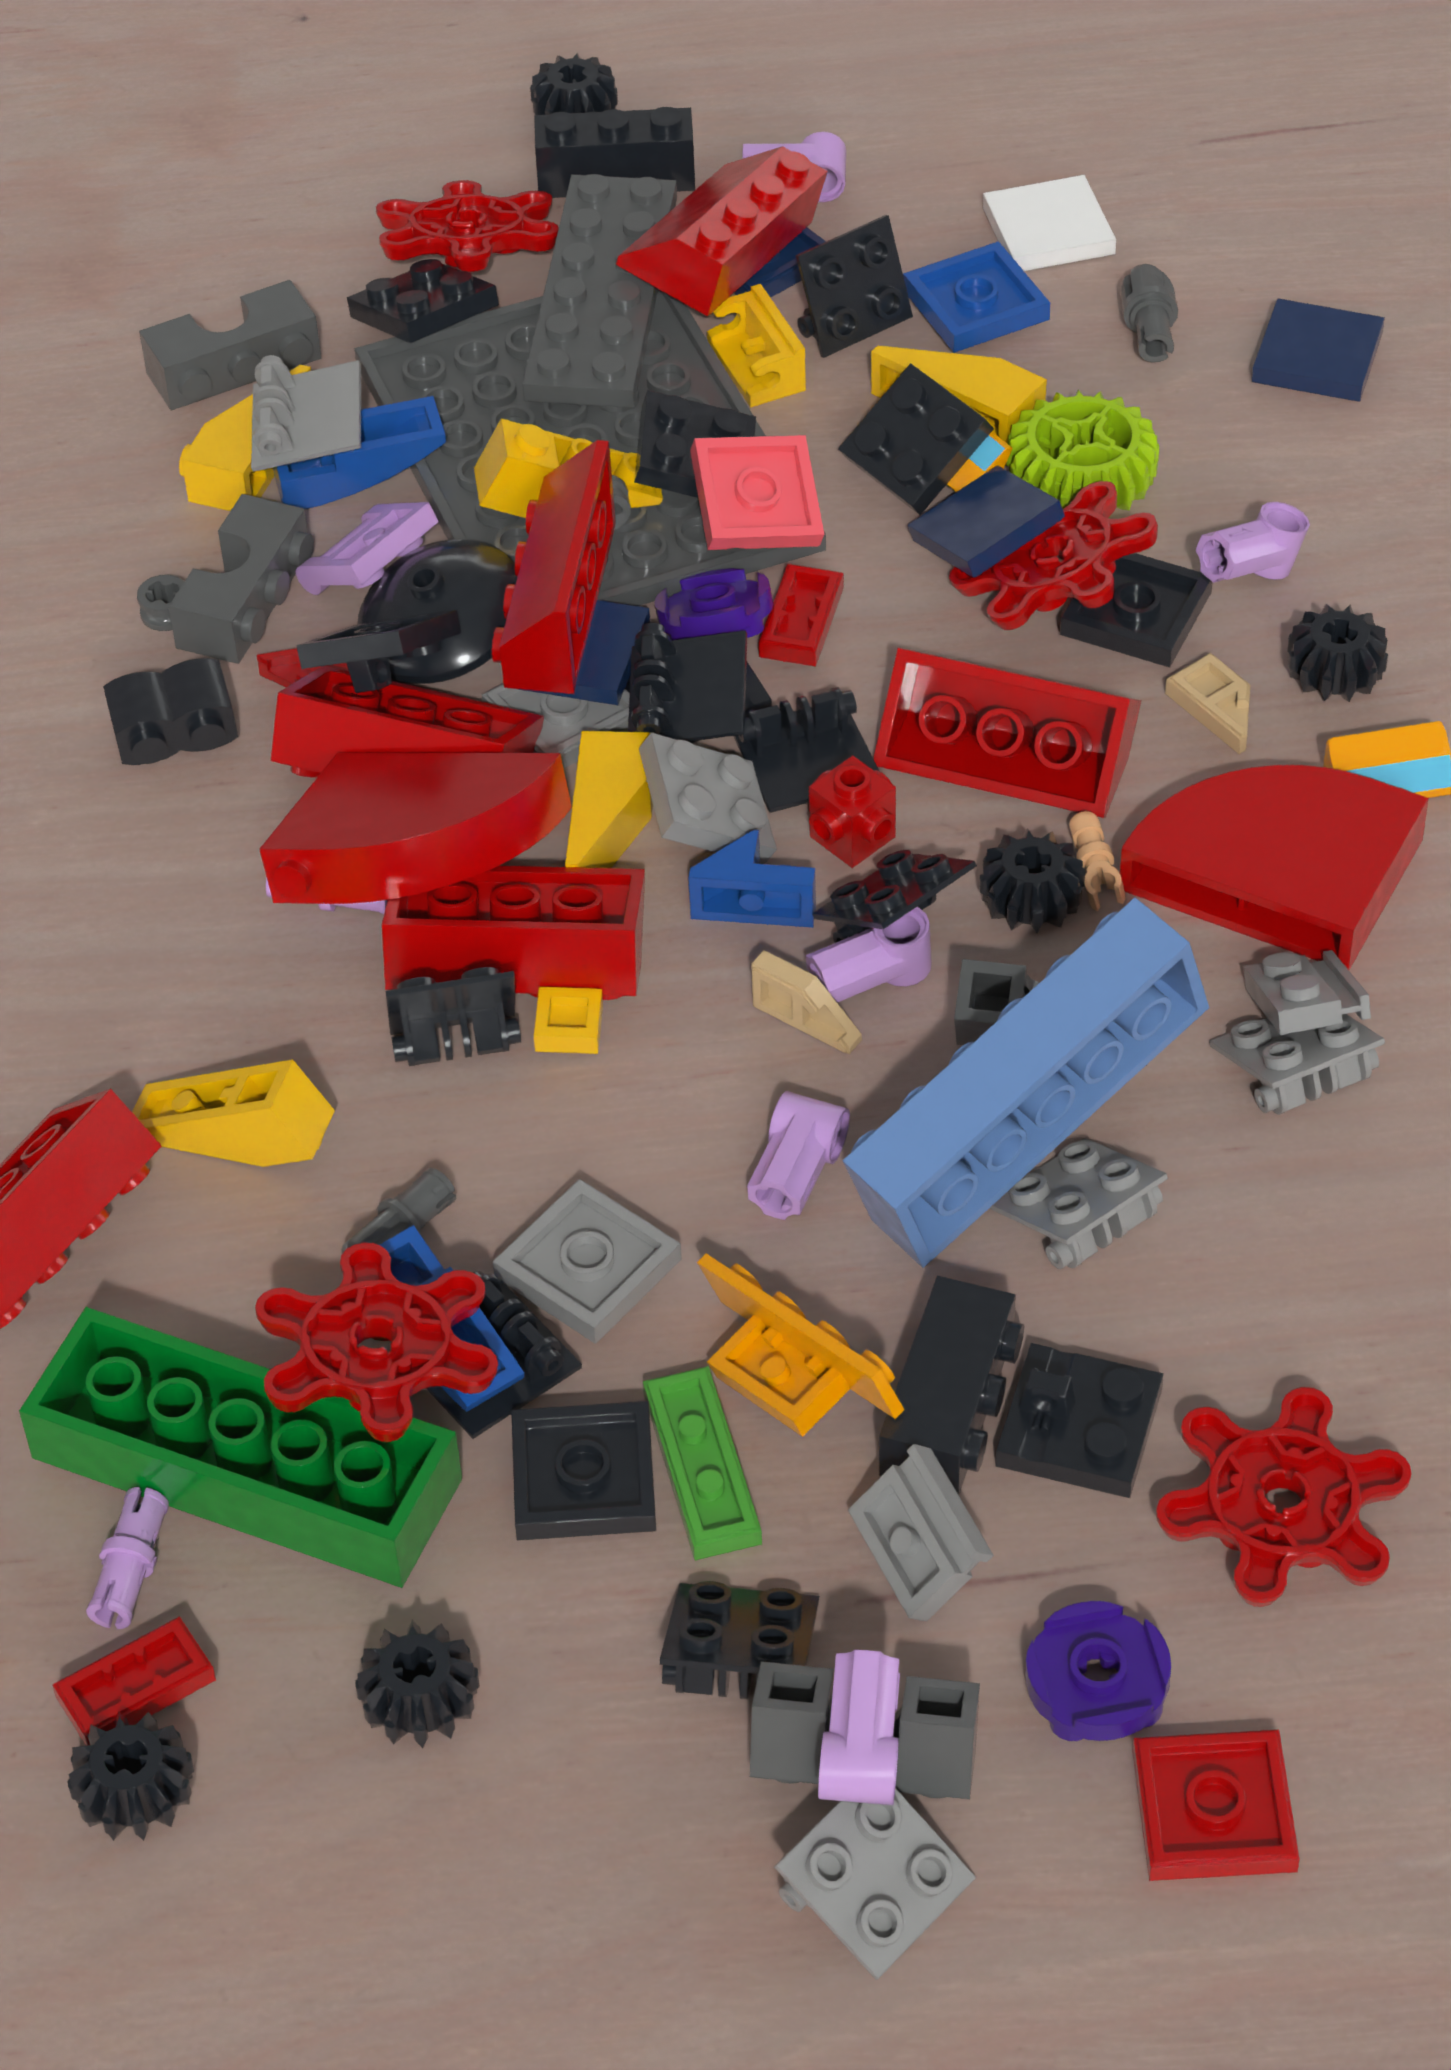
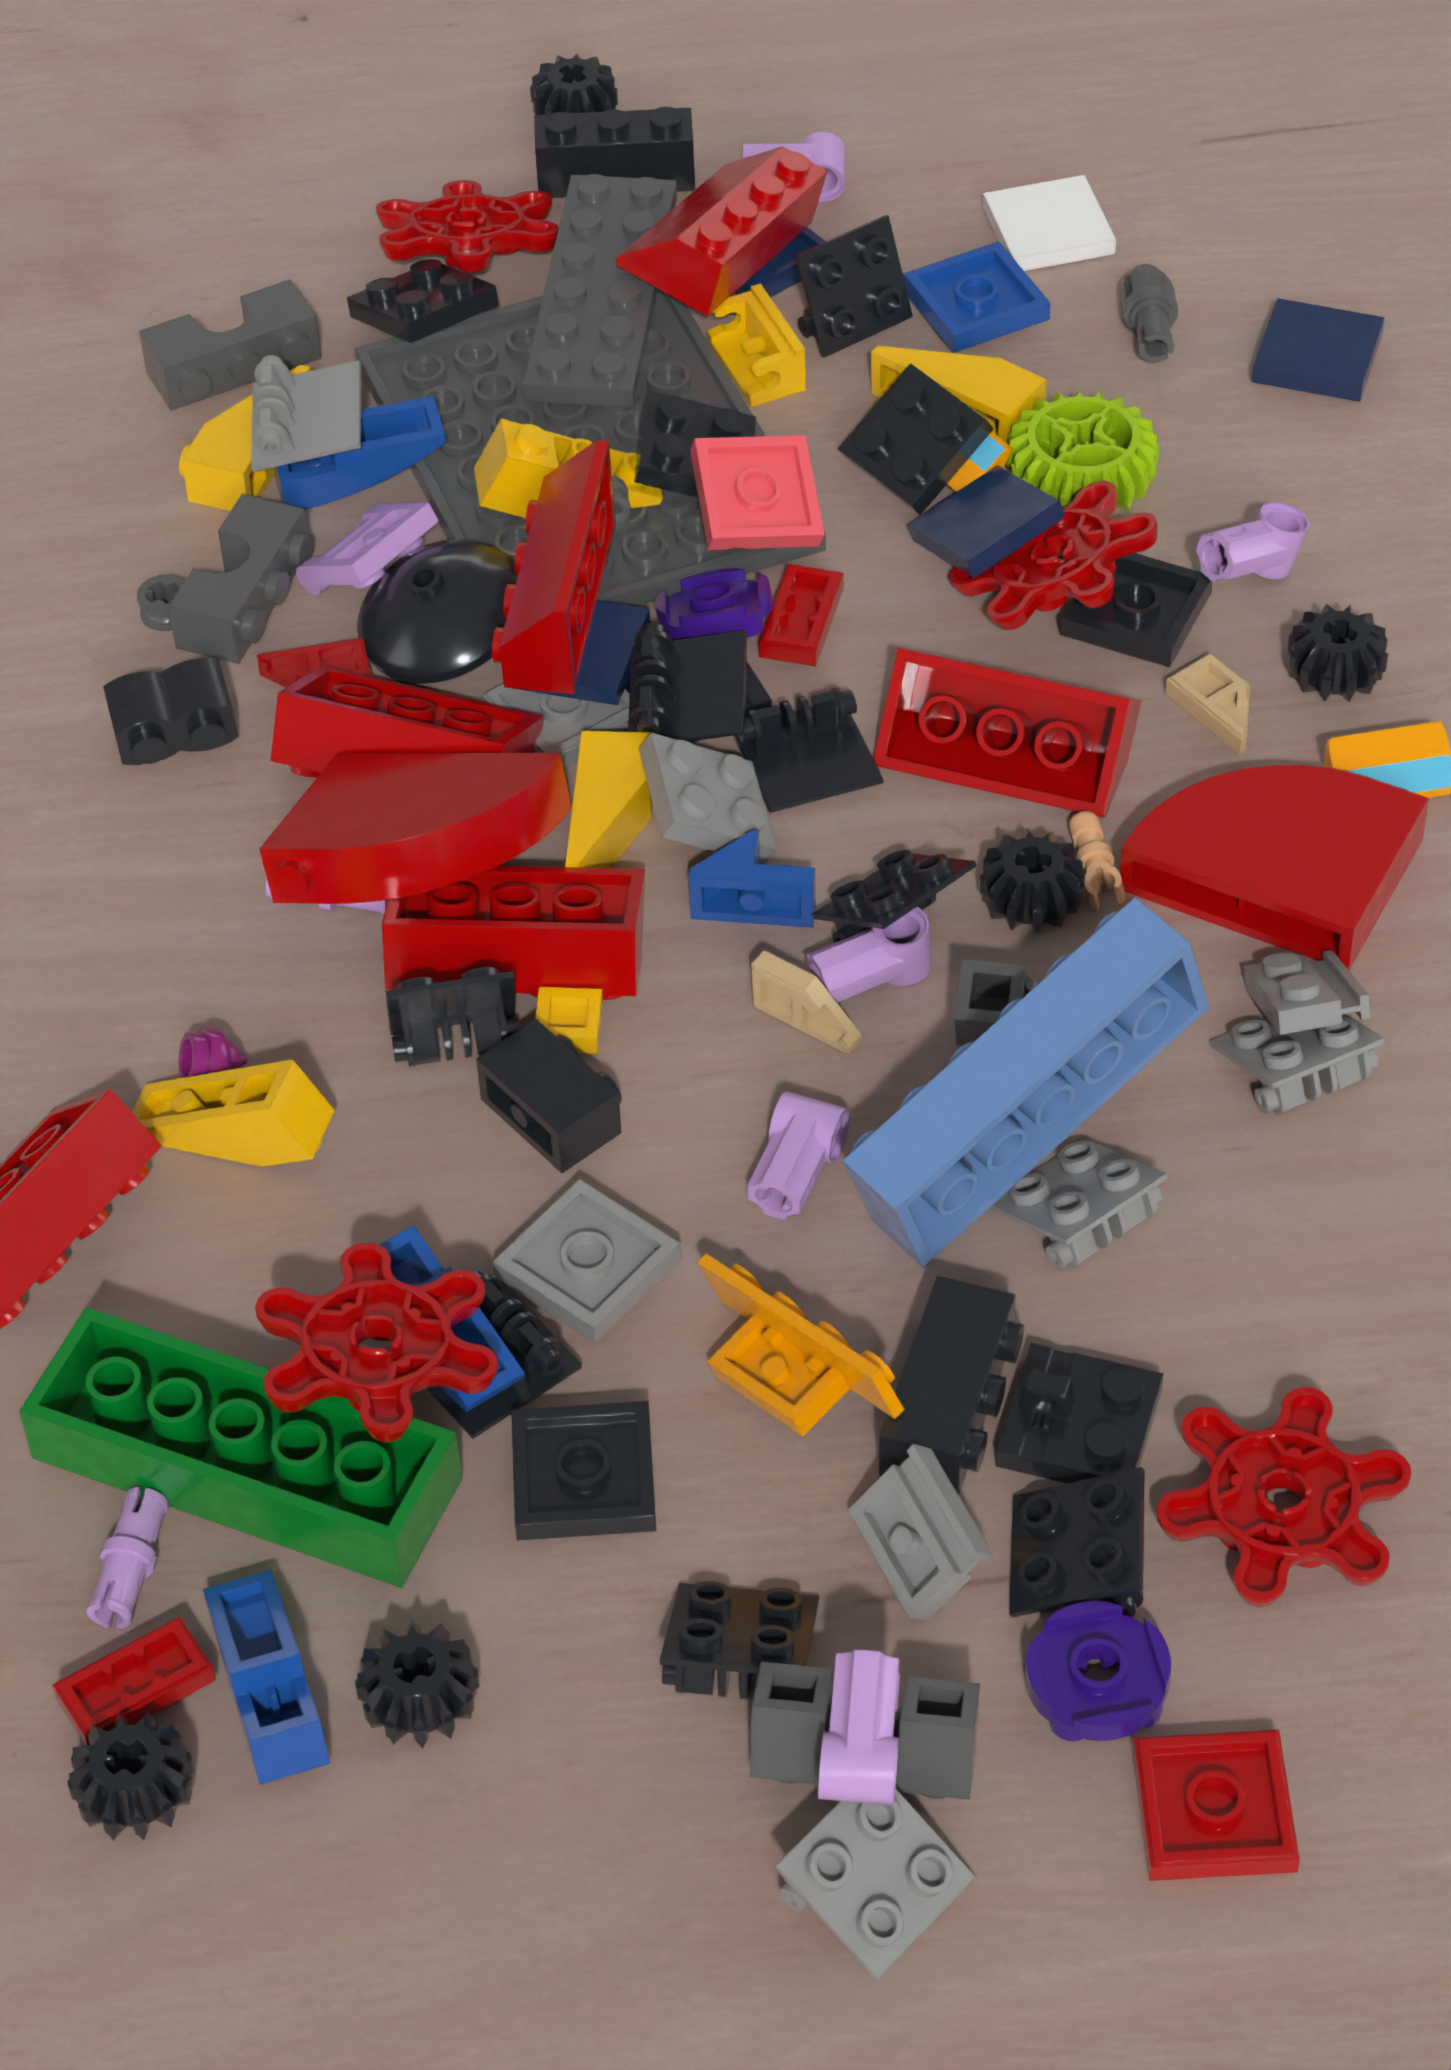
(208, 1053): none -> magenta plate
(266, 1677): none -> blue slope
(371, 644): black hinge -> none
(414, 1206): dark grey axle -> none
(550, 1095): none -> black brick
(702, 1463): bright green tile -> none
(852, 811): red brick -> none
(1079, 1544): none -> black hinge

